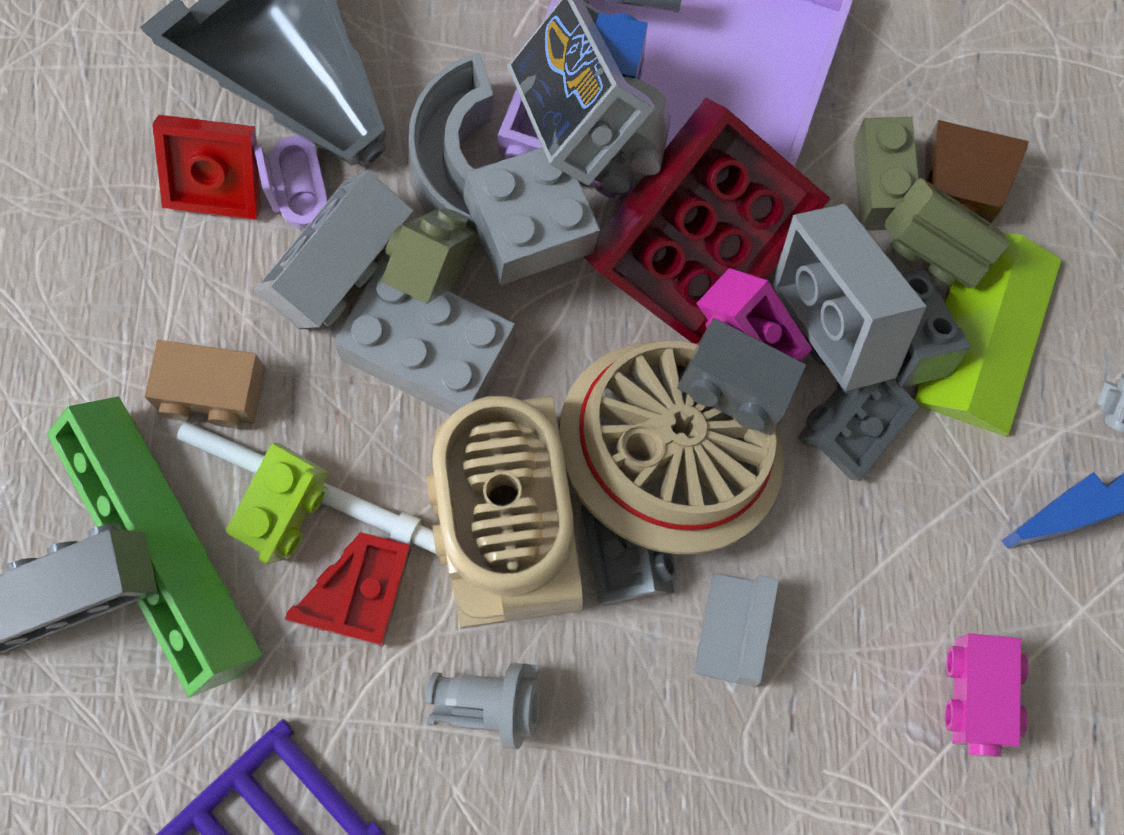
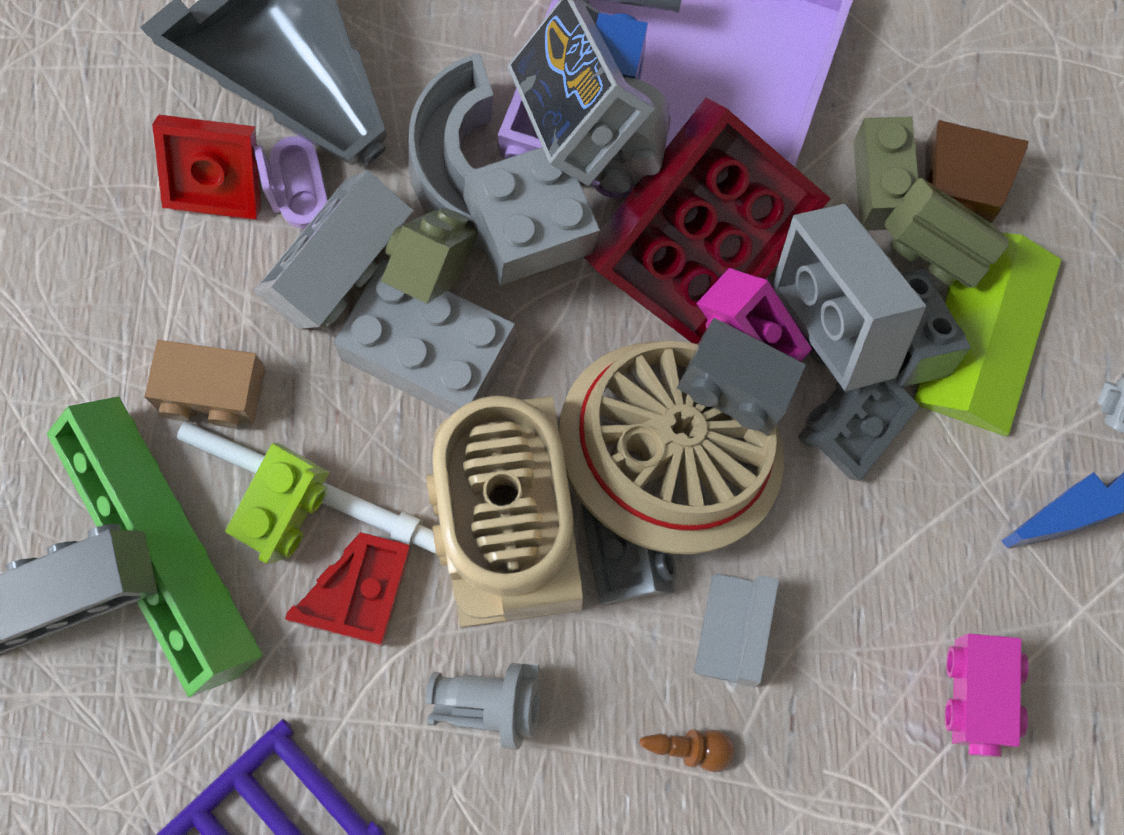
(710, 750): none -> dark orange bar

